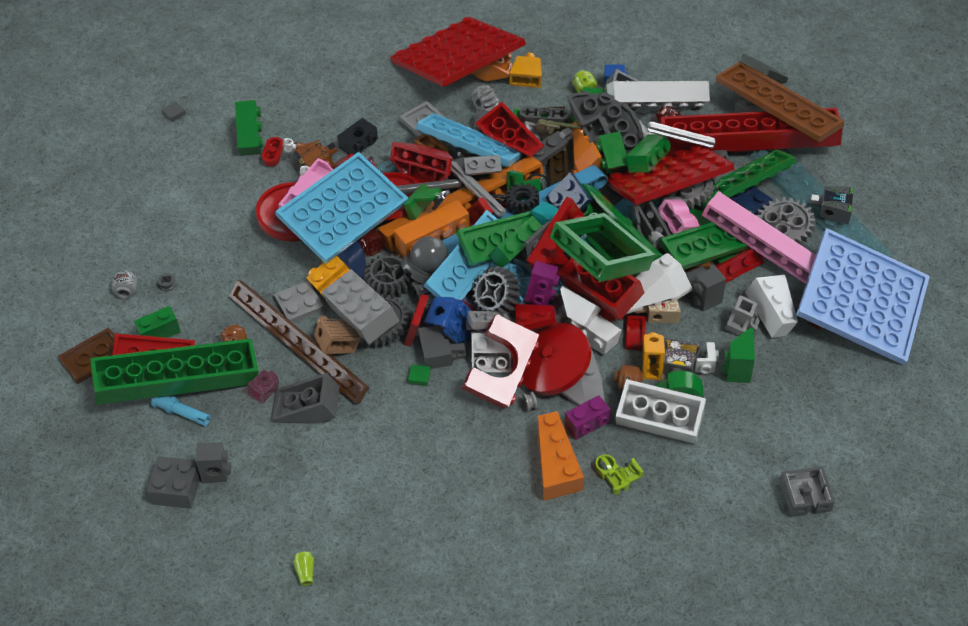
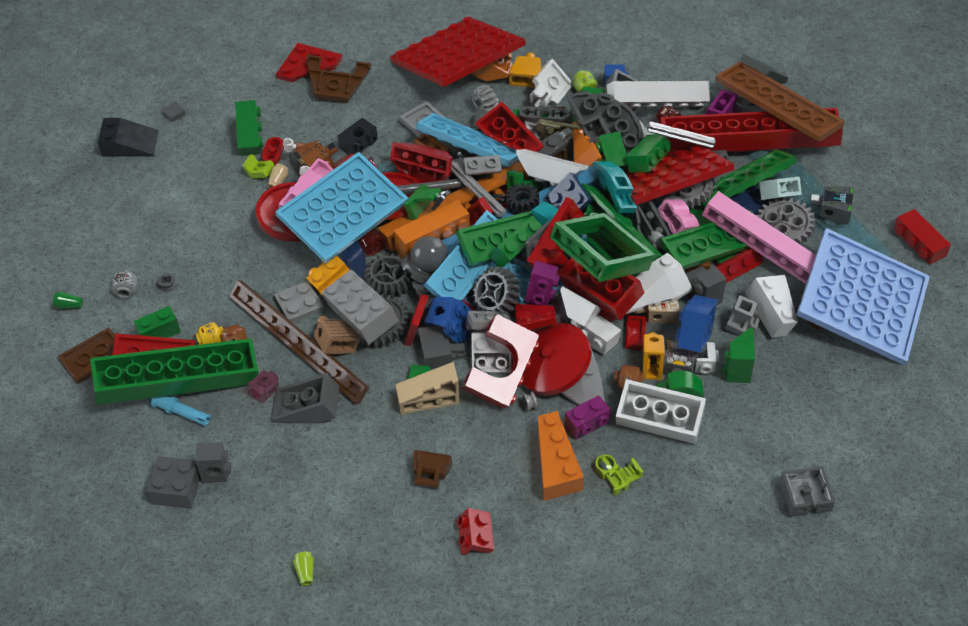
(66, 301): none -> green cone
(126, 139): none -> black slope
(209, 333): none -> yellow head
(257, 169): none -> lime bracket
(278, 175): none -> tan cone
(296, 65): none -> red plate
(332, 84): none -> reddish brown wing
(429, 390): none -> tan wedge
(430, 465): none -> reddish brown piece
(475, 531): none -> red bracket
(548, 167): none -> white wedge
(550, 85): none -> white plate
(618, 184): none -> teal slope
(697, 323): none -> blue brick
(723, 103): none -> magenta brick
(780, 188): none -> light aqua brick
(922, 236): none -> red brick

